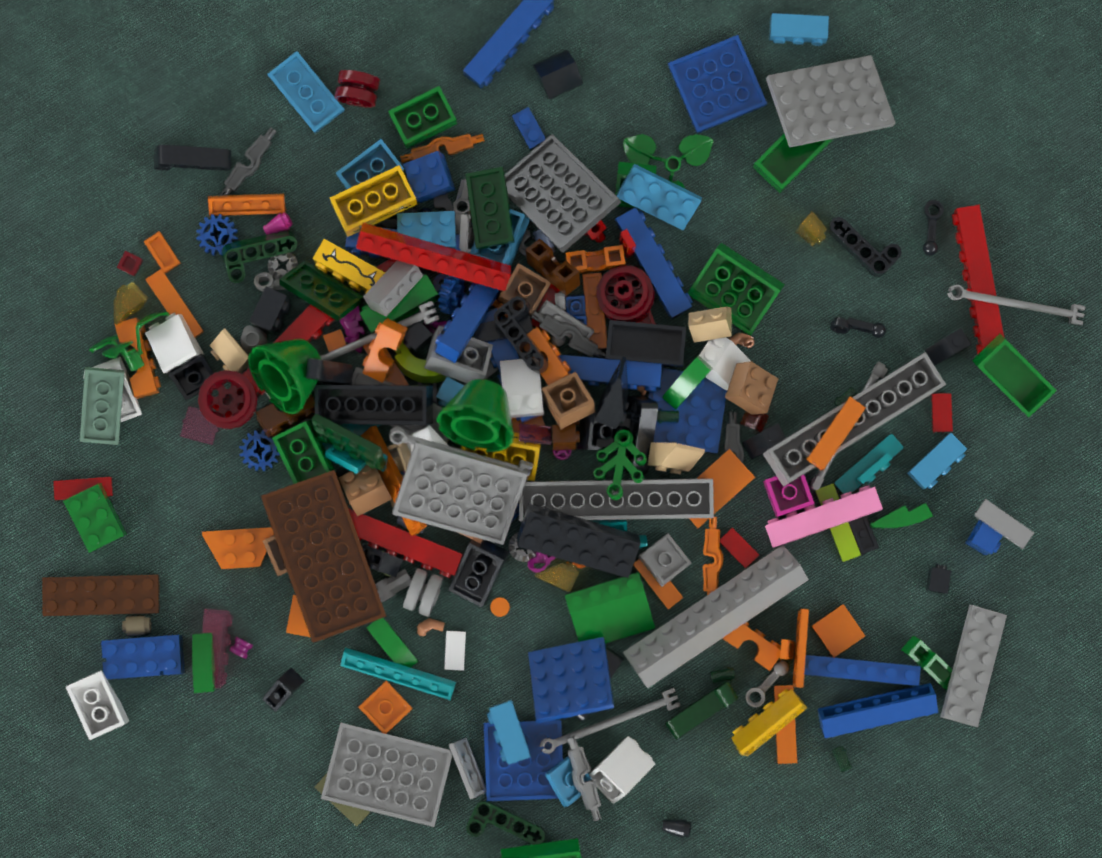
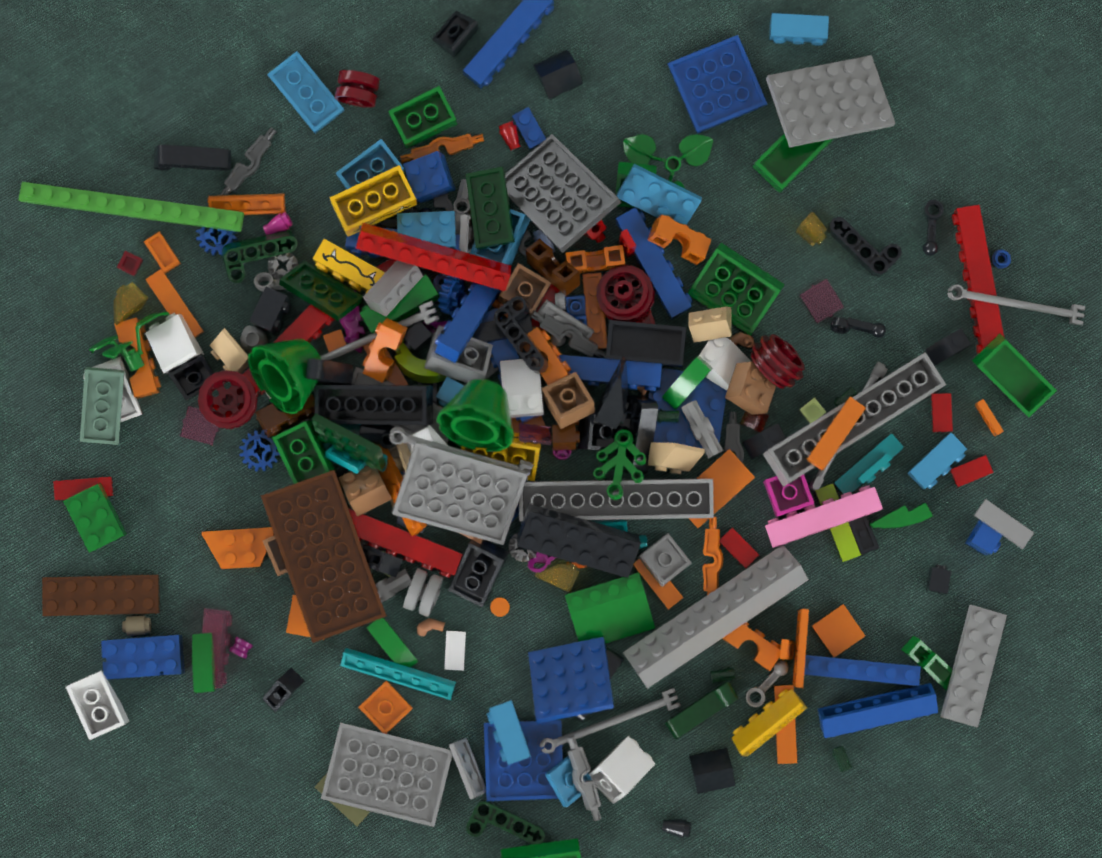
(131, 207): none -> bright green plate
(377, 434): none -> black piece
(456, 33): none -> black slope
(509, 134): none -> red cone
(694, 243): none -> orange arch
(702, 429): none -> light grey piece
(712, 770): none -> black slope
(777, 361): none -> dark red wheel
(812, 410): none -> yellowish green plate
(821, 301): none -> clear pink piece
(971, 471): none -> red tile
(988, 417): none -> orange tile
(1007, 259): none -> blue plate

